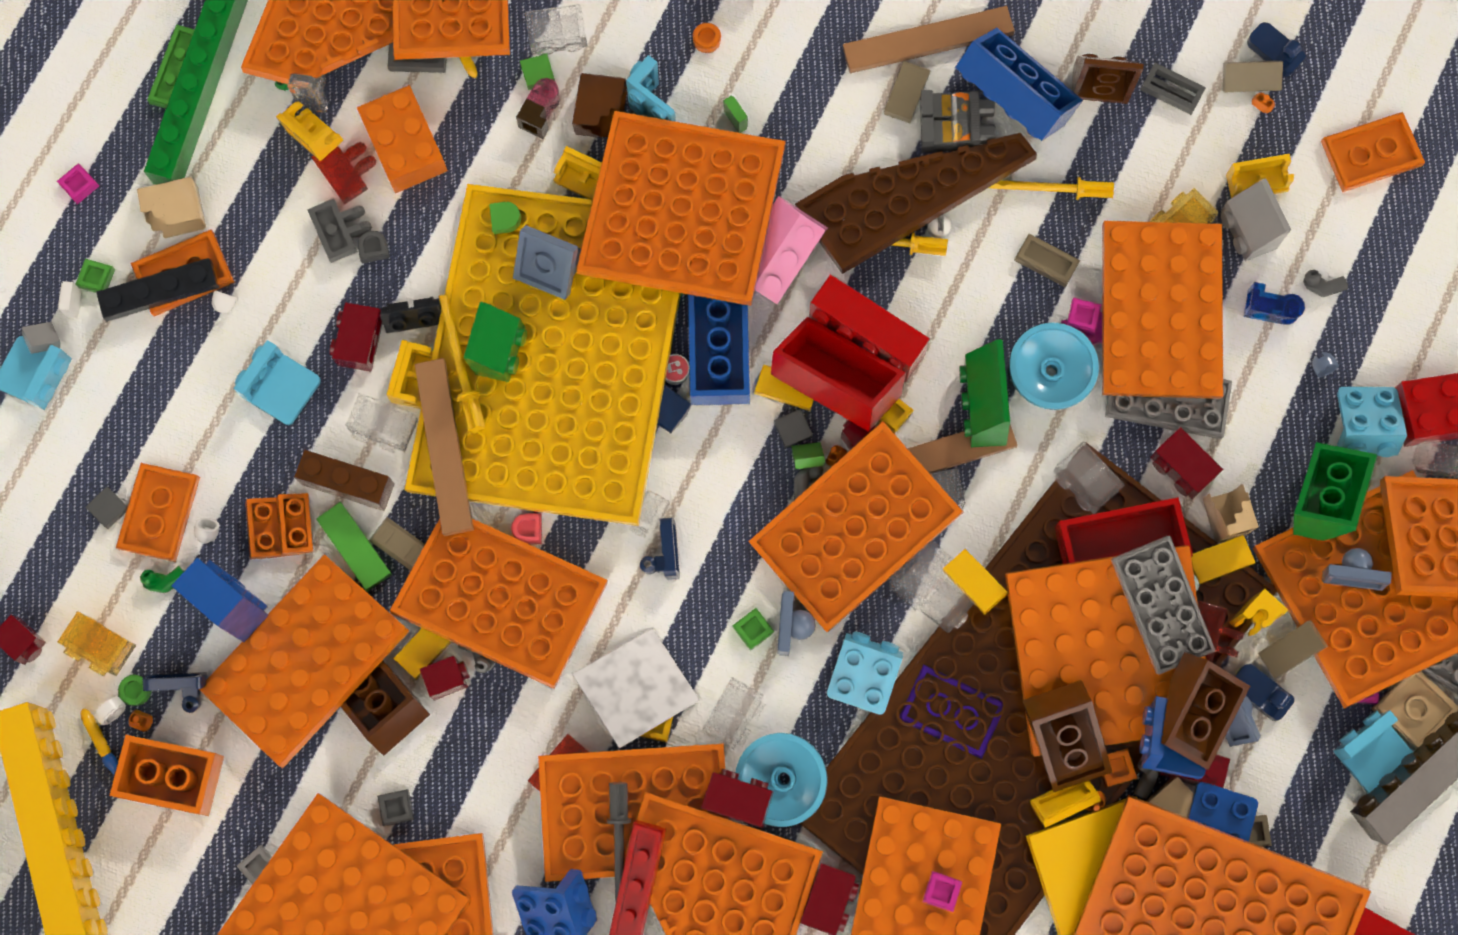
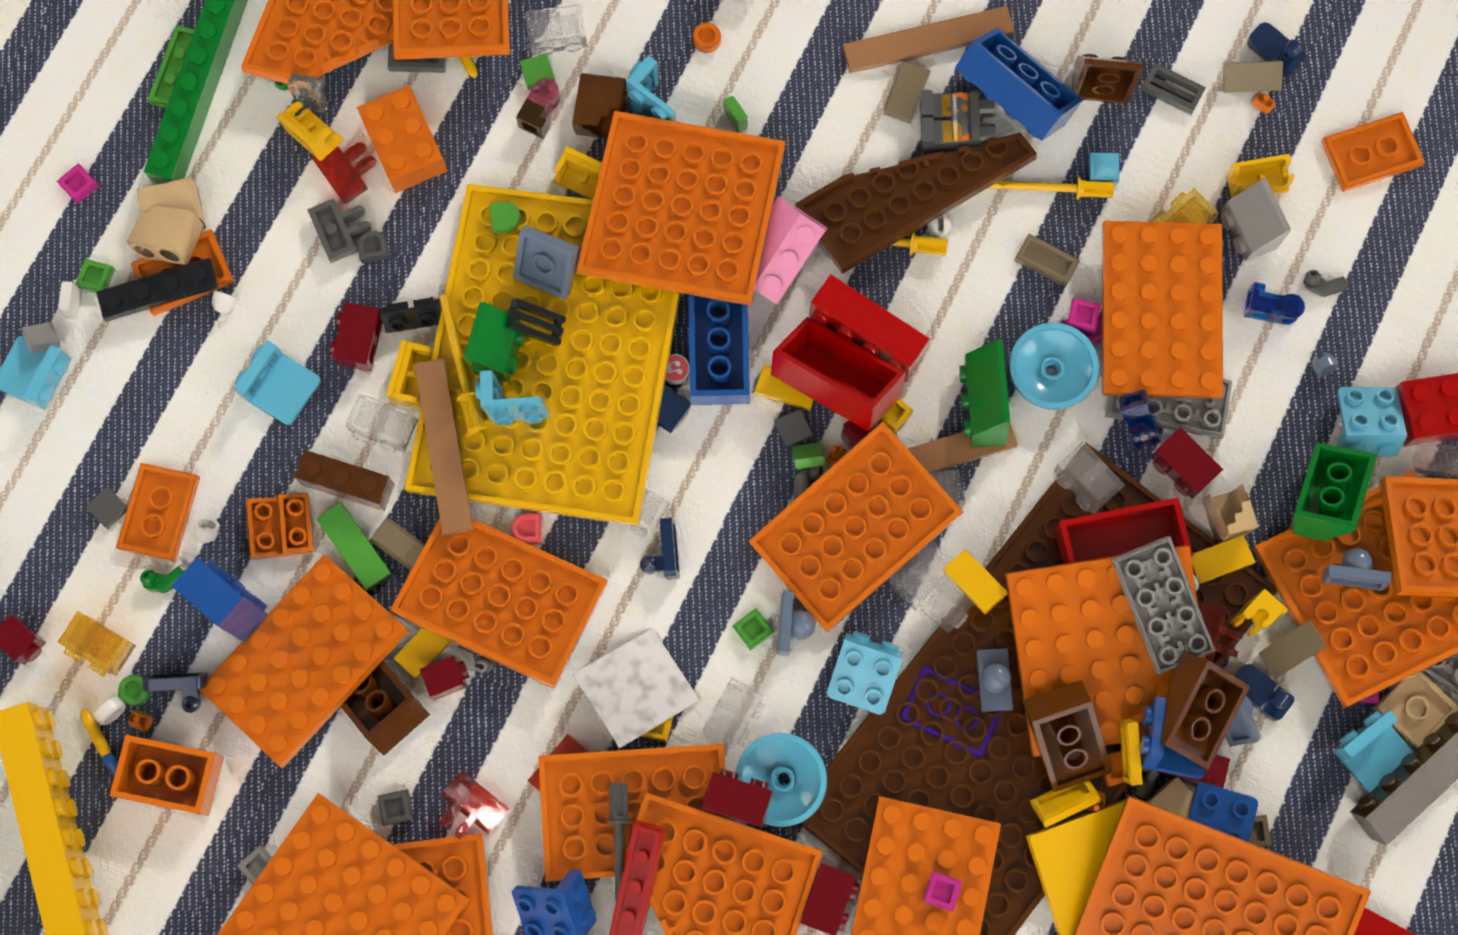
(166, 234): none -> tan piece
(474, 803): none -> clear red hinge
(507, 410): none -> medium azure bracket
(556, 328): none -> black tile
(994, 680): none -> sand blue tile
(1104, 167): none -> medium azure tile
(1130, 752): none -> yellow tile
(1140, 419): none -> clear blue leg

